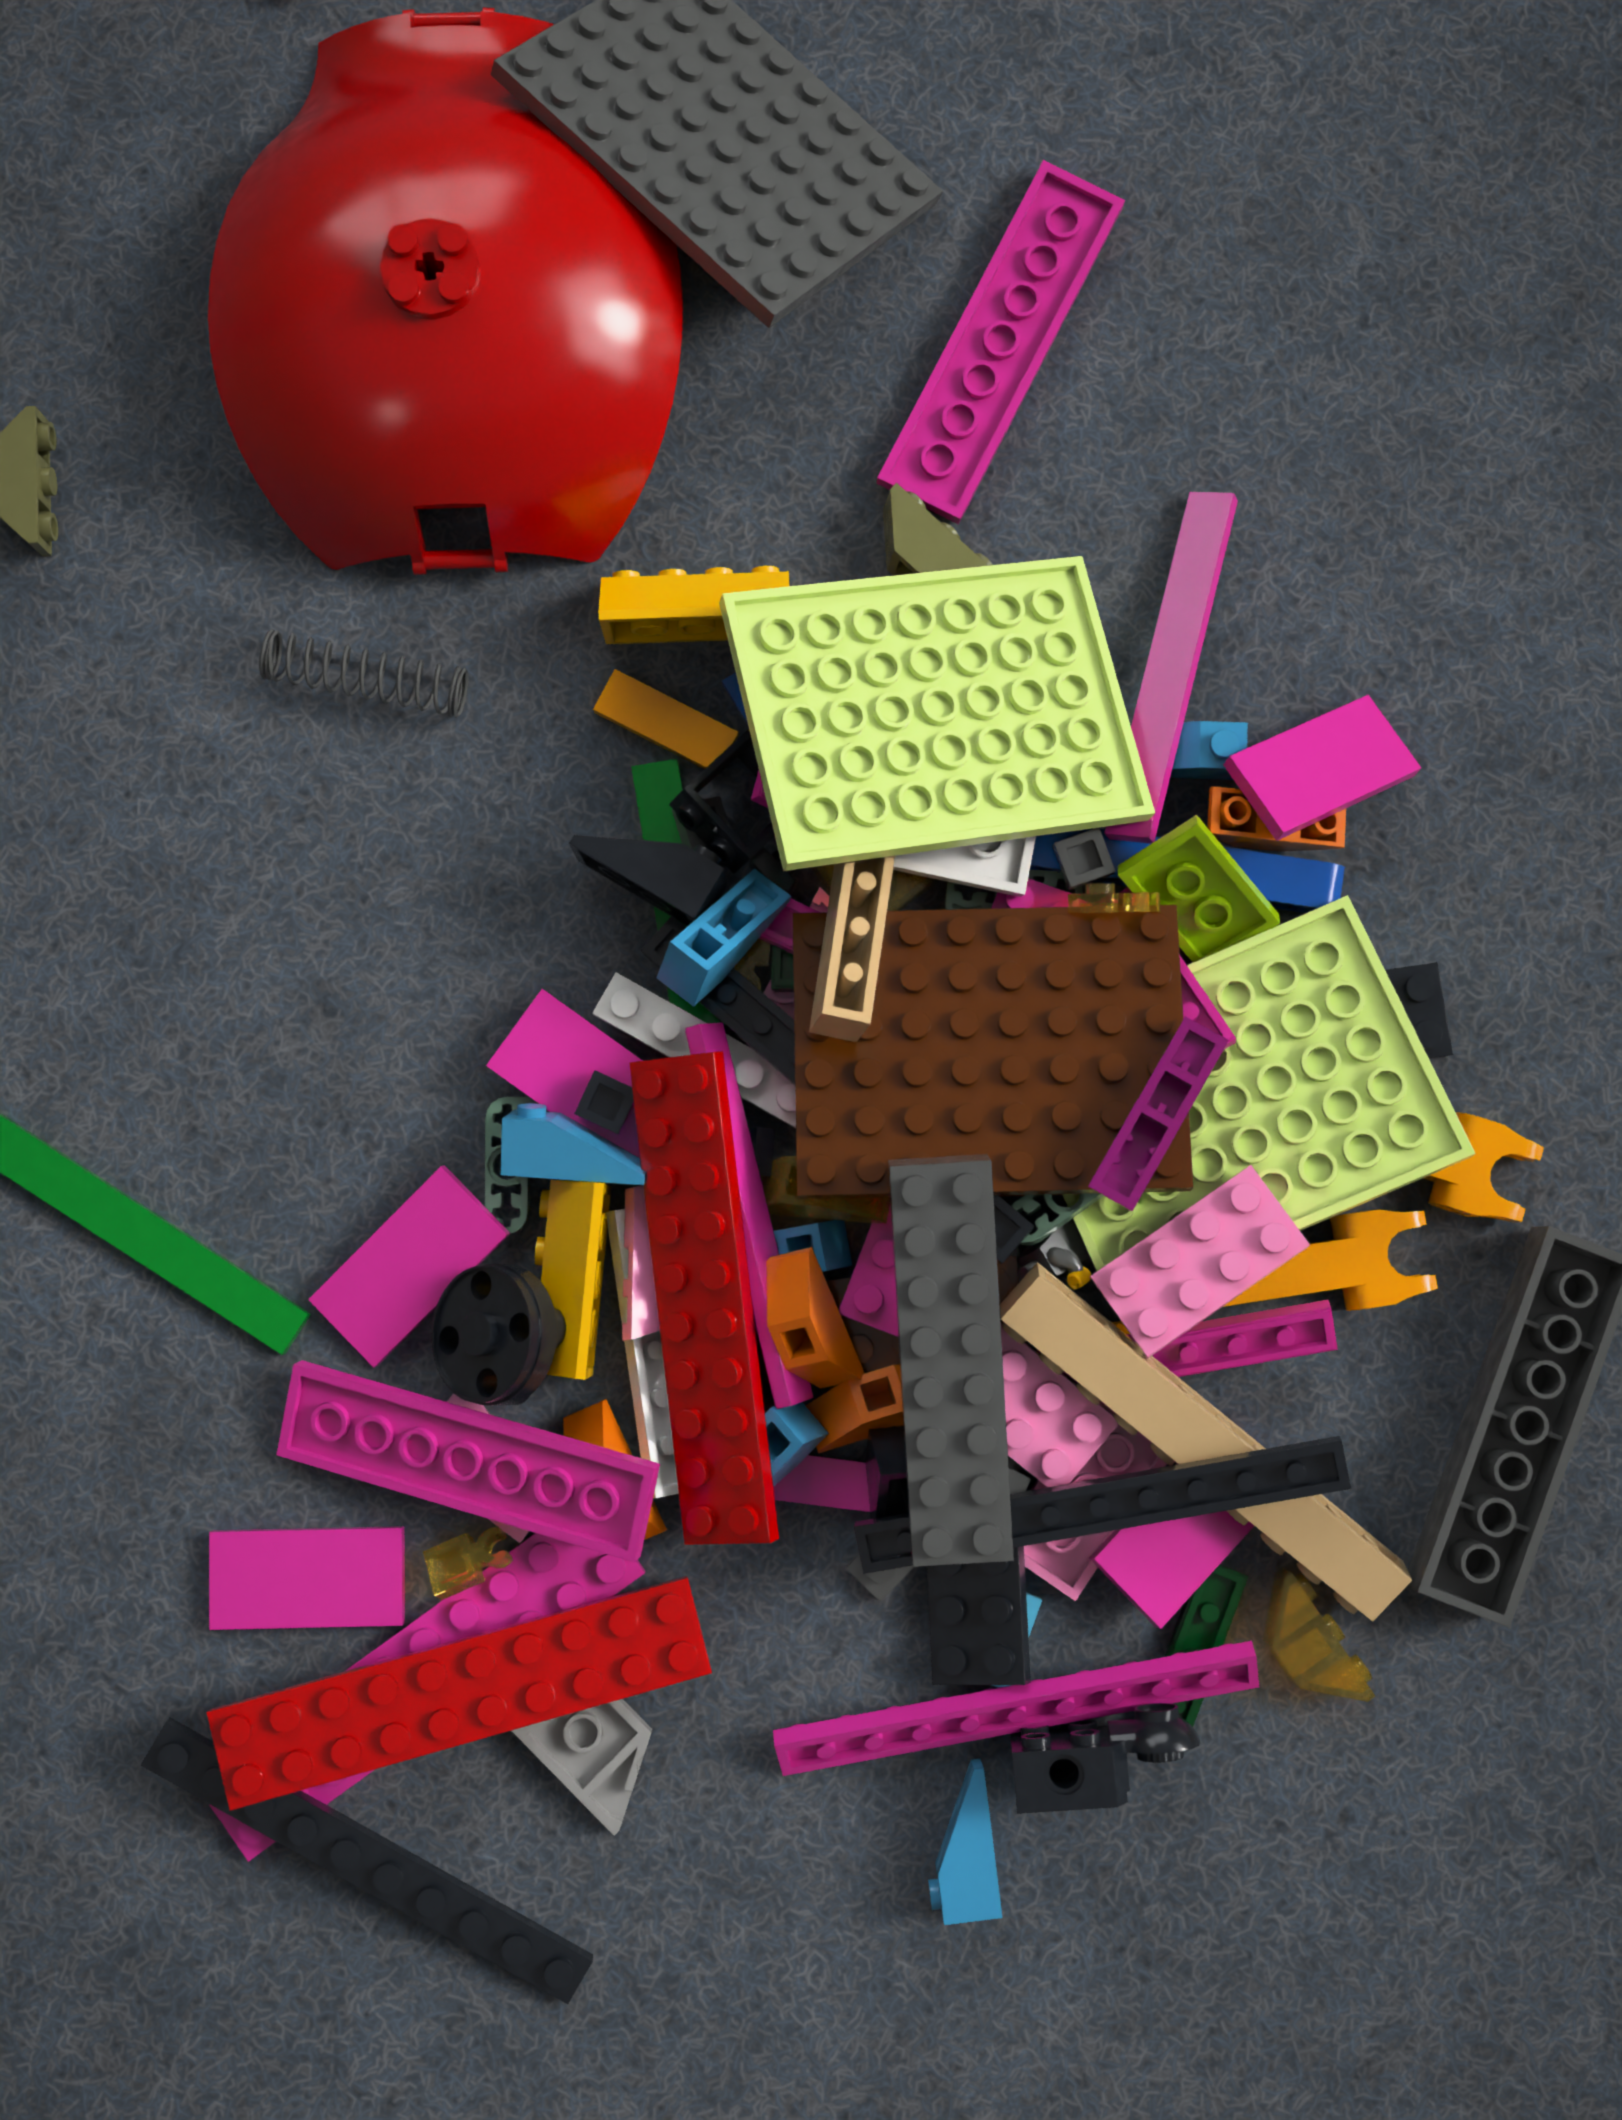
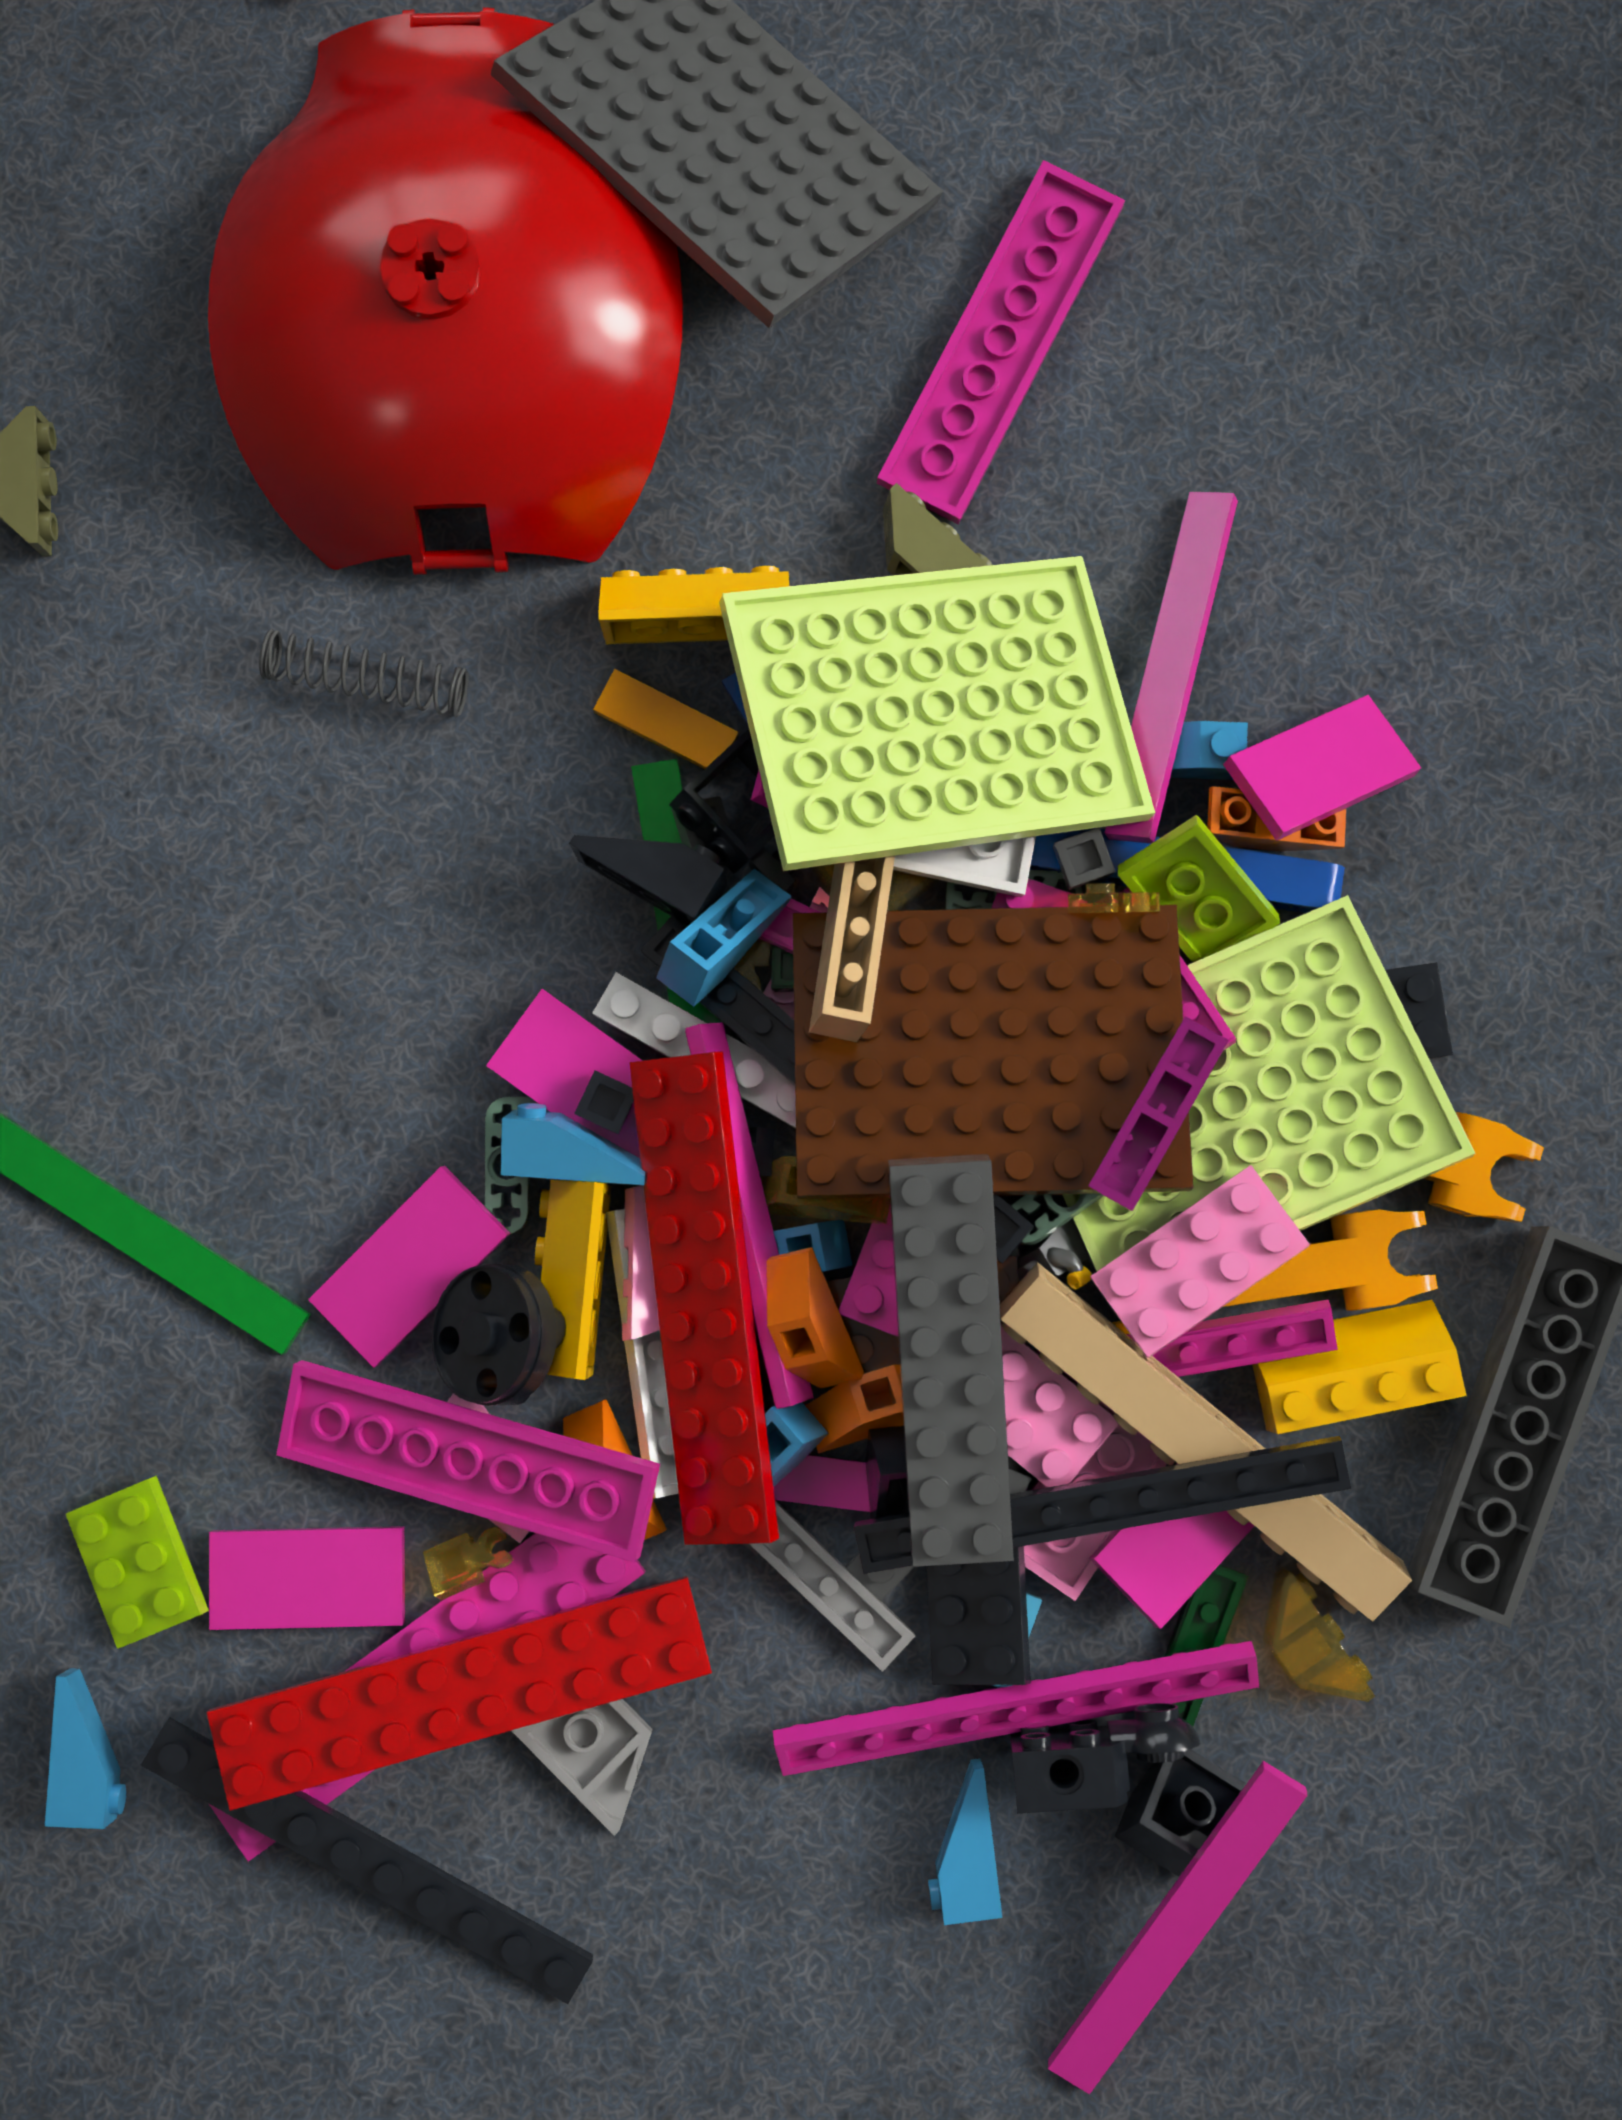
(82, 1765): none -> dark azure slope
(137, 1562): none -> lime plate
(835, 1591): none -> light grey plate
(1177, 1809): none -> black slope
(1177, 1926): none -> dark pink tile
(1381, 1365): none -> yellow slope

